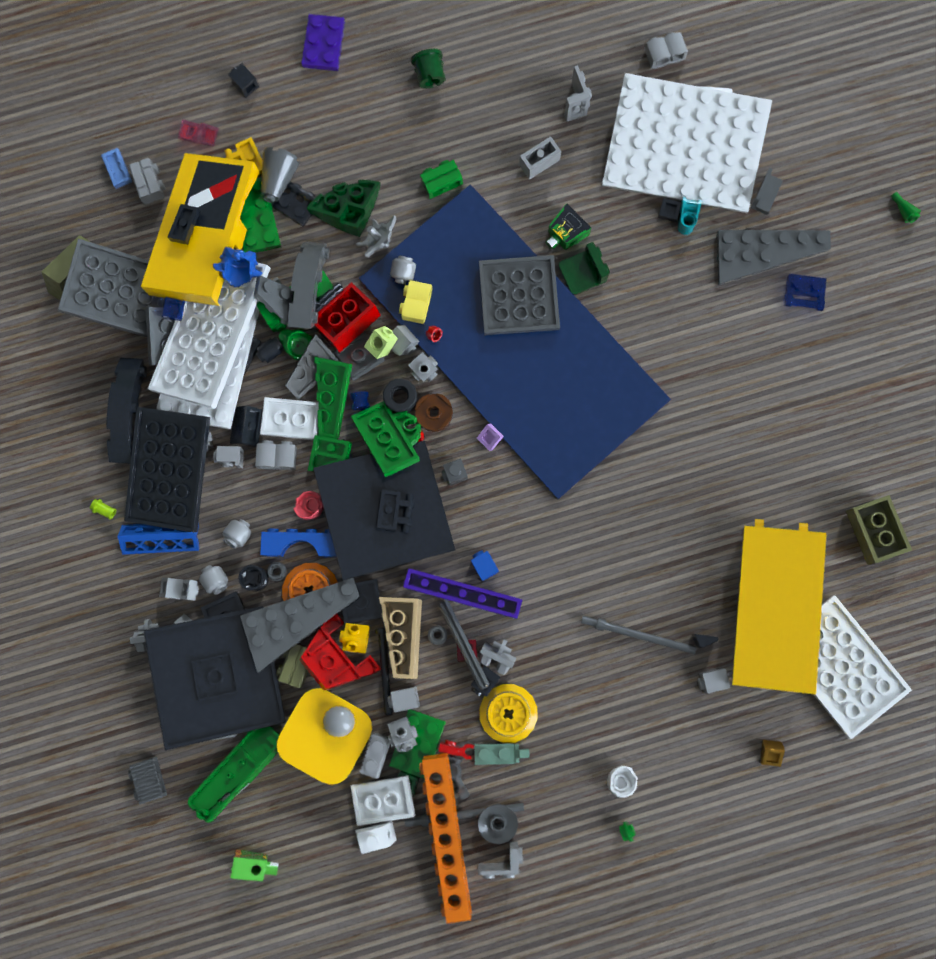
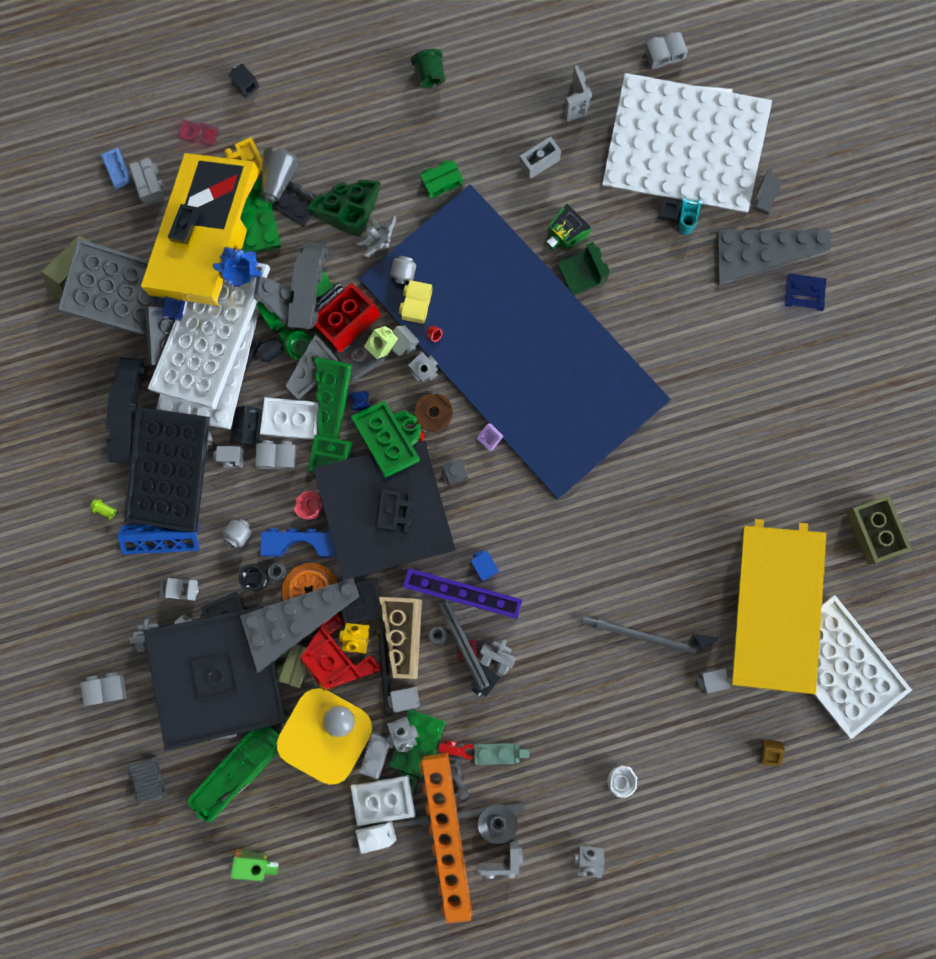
(103, 690): none -> light grey brick
(213, 579): light grey head -> none
(323, 42): dark purple plate -> none
(400, 384): black tyre -> none
(511, 698): yellow piece -> none
(519, 295): dark grey plate -> none
(589, 861): none -> light grey brick
(627, 831): green plate -> none
(908, 211): green cone -> none

